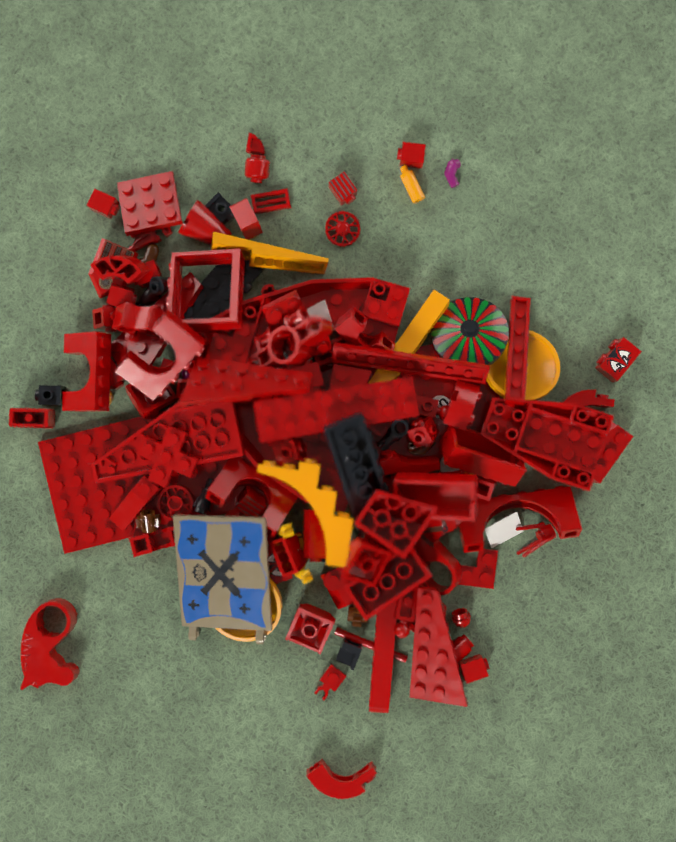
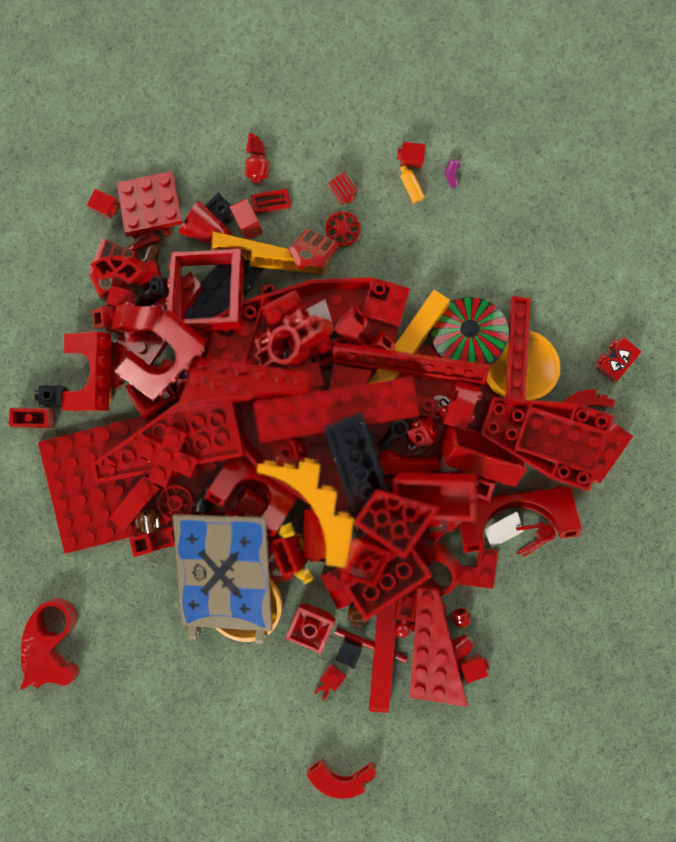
(312, 249): none -> red tile

